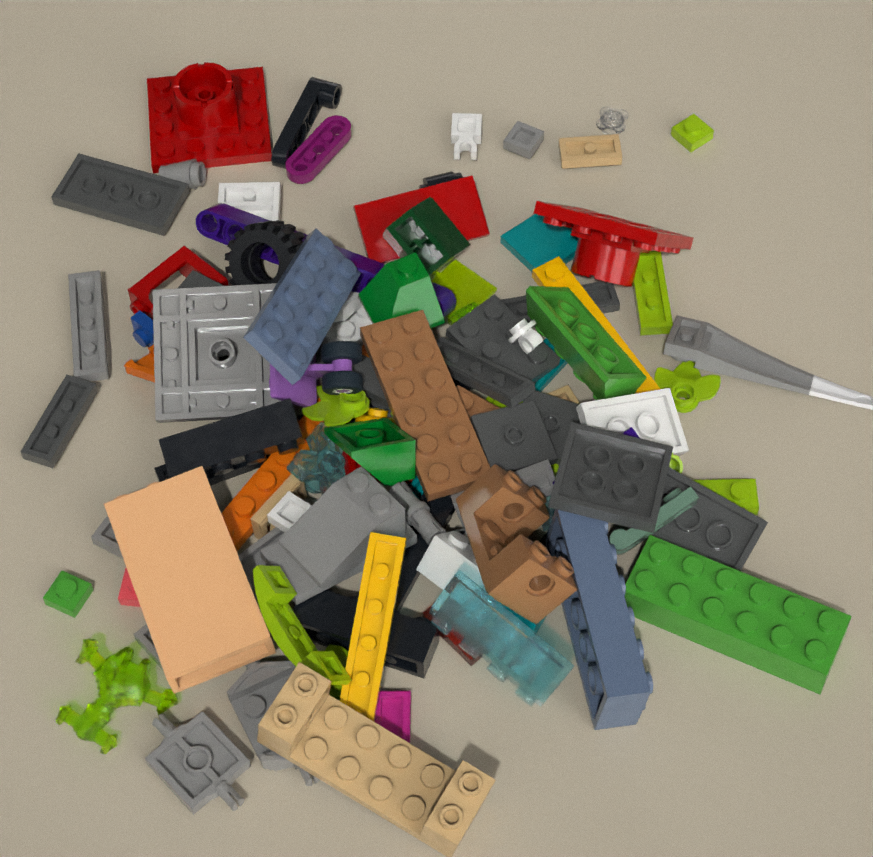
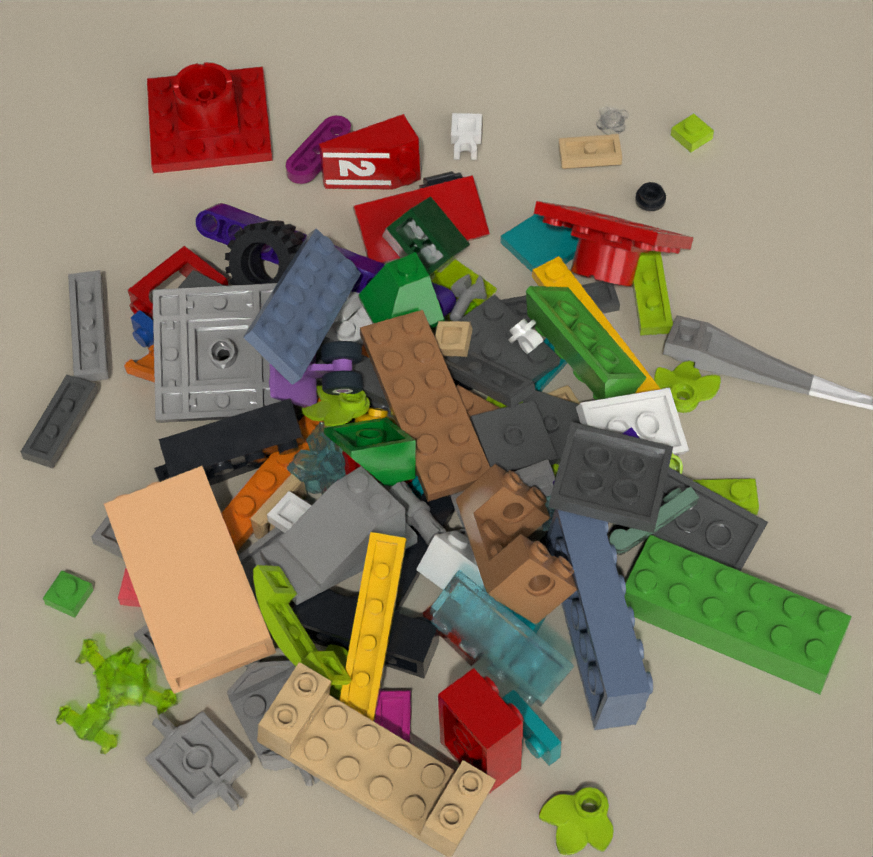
(120, 194): dark grey plate -> none
(186, 171): light grey cone -> none
(253, 197): white wing -> none
(314, 96): black beam -> none
(372, 157): none -> red slope
(453, 337): none -> tan tile
(466, 293): none -> light grey bar
(481, 727): none -> red brick
(523, 139): light grey plate -> none
(537, 735): none -> teal plate
(577, 826): none -> lime plate
(650, 196): none -> black plate

